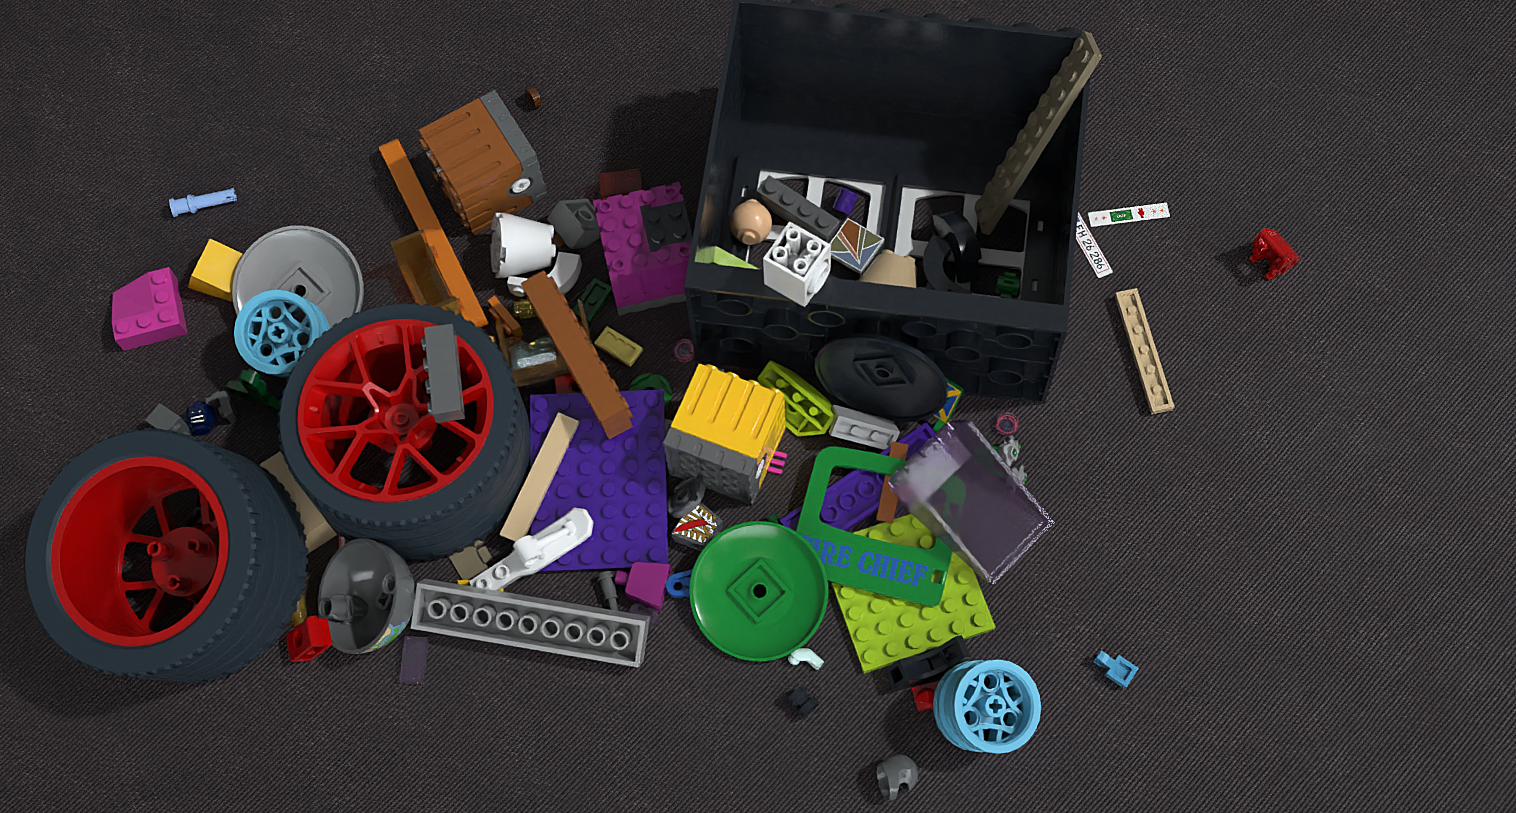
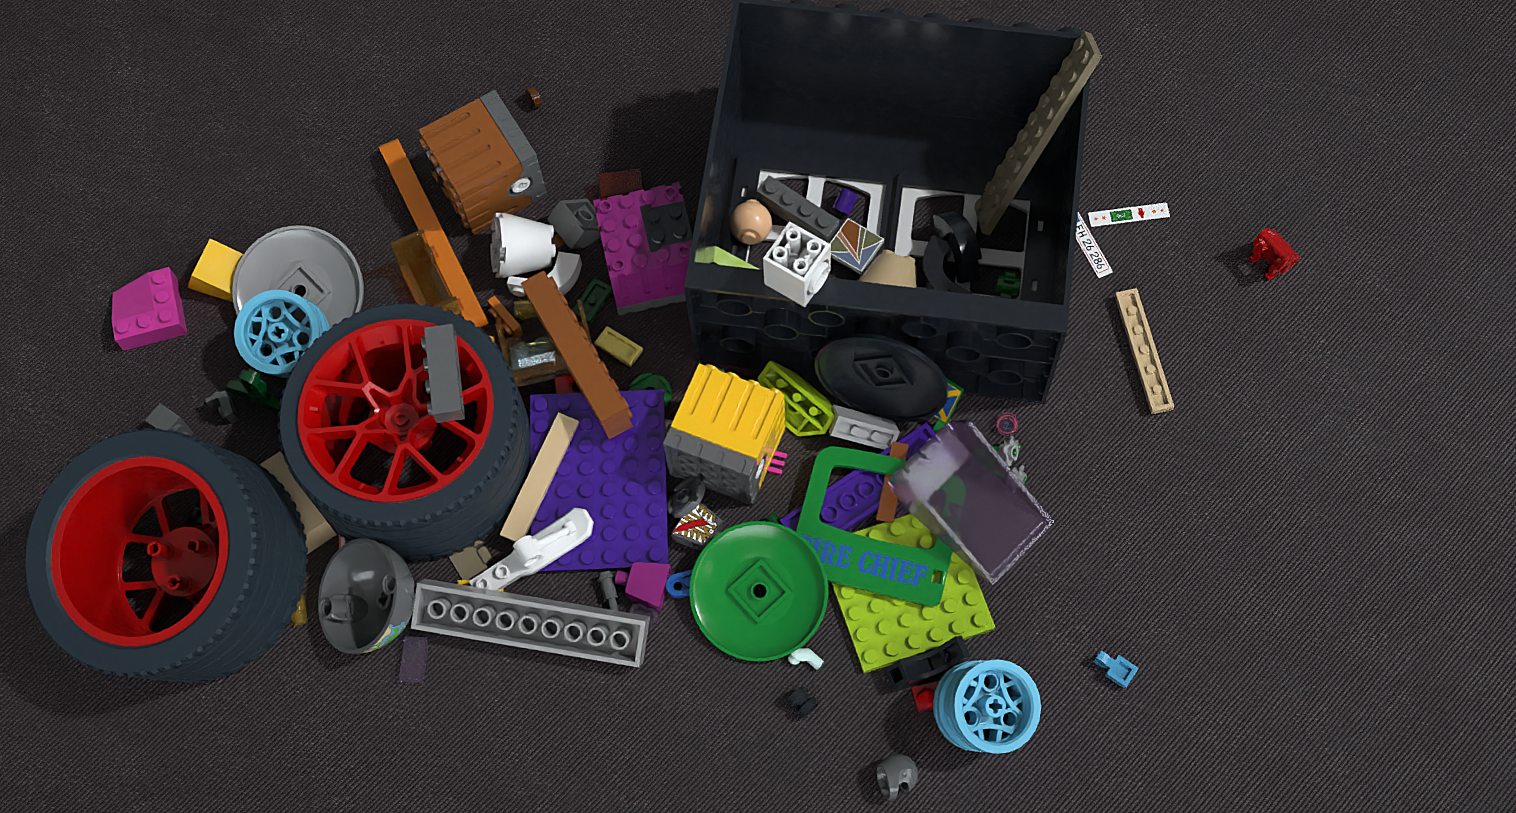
(192, 203): light blue pin -> none
(200, 418): clear blue head -> none
(308, 639): red brick -> none
(684, 350): tile -> none

